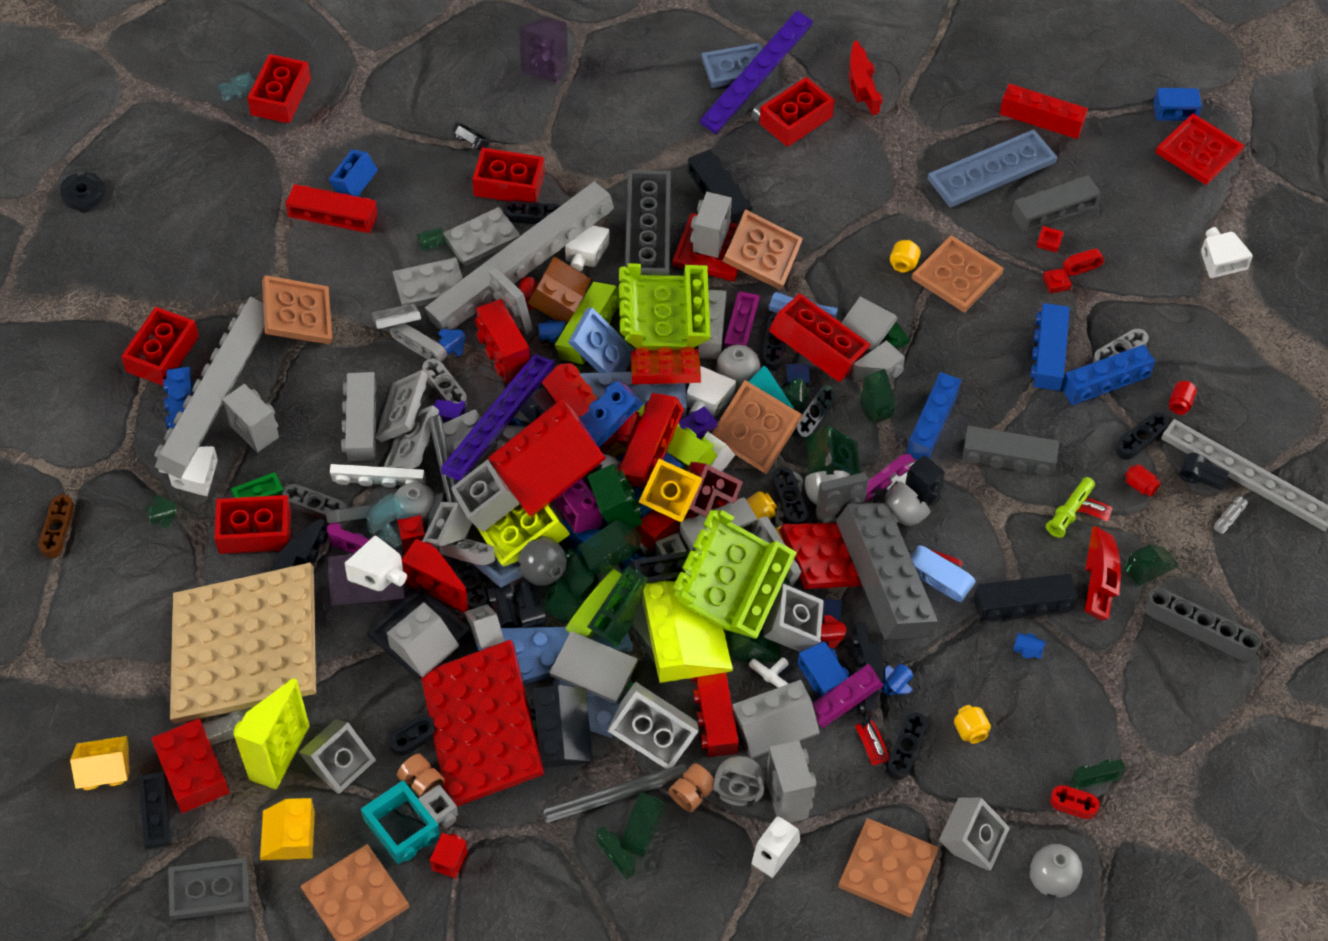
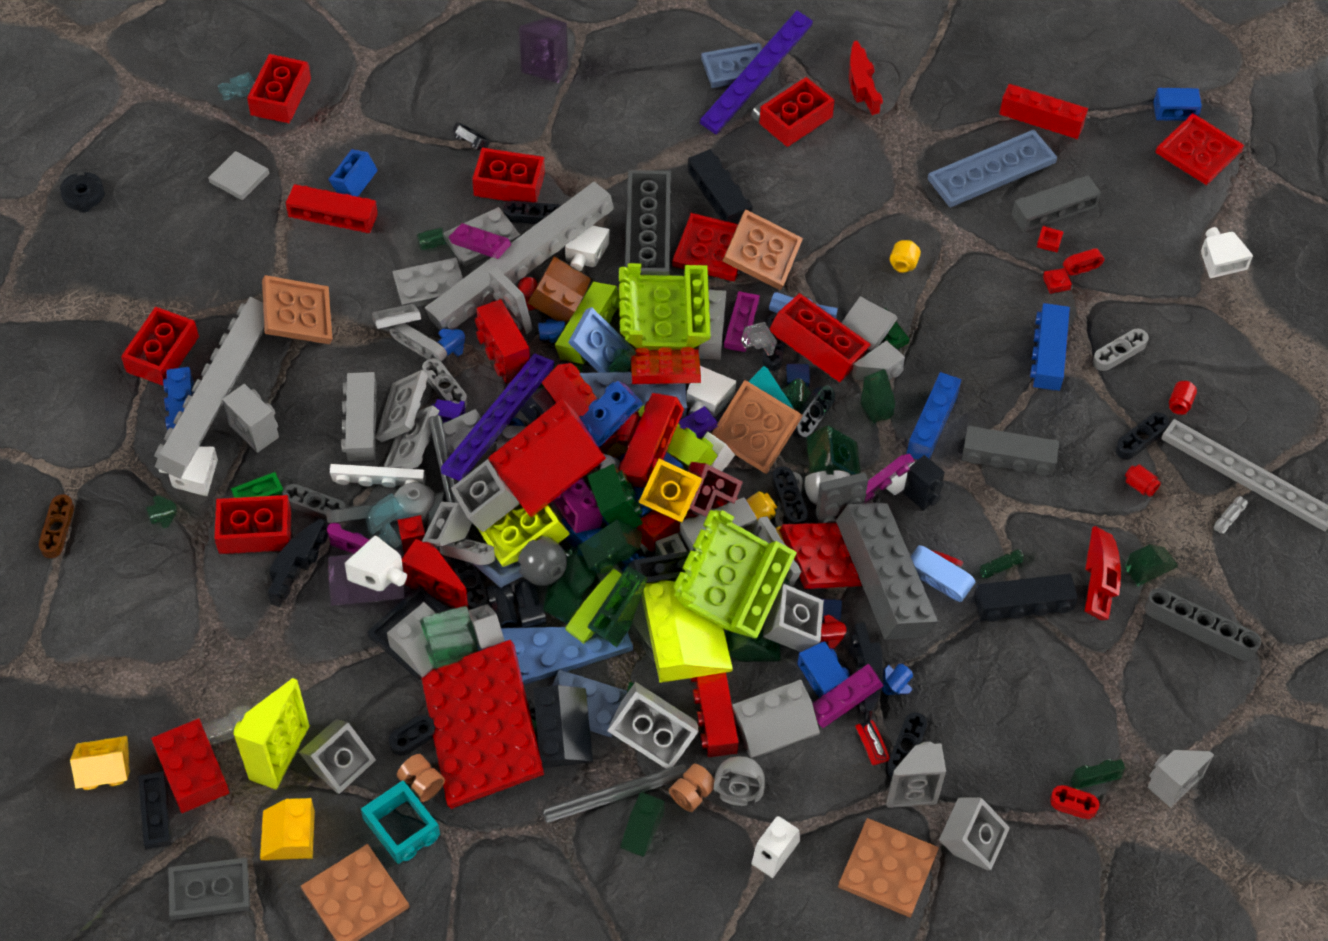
(239, 175): none -> light grey tile
(242, 642): tan plate -> none
(438, 800): light grey brick -> none
(449, 636): none -> clear green slope
(449, 855): red brick -> none
(479, 241): none -> magenta plate
(593, 667): light grey tile -> none
(610, 845): clear green plate -> none
(622, 360): none -> clear green piece
(711, 224): light grey brick -> none
(738, 364): light grey cylinder -> none
(759, 337): none -> clear panel
(770, 675): white piece -> none
(790, 781): light grey brick -> none
(905, 505): light grey cylinder -> none
(918, 777): none -> light grey slope
(957, 273): nougat plate -> none
(972, 724): yellow head -> none
(1001, 563): none -> clear green axle
(1029, 646): blue piece -> none
(1056, 870): light grey cylinder -> none
(1066, 514): lime pin -> none
(1095, 509): red sticker -> none
(1108, 374): blue brick -> none
(1178, 773): none -> light grey slope
(1197, 469): black piece -> none

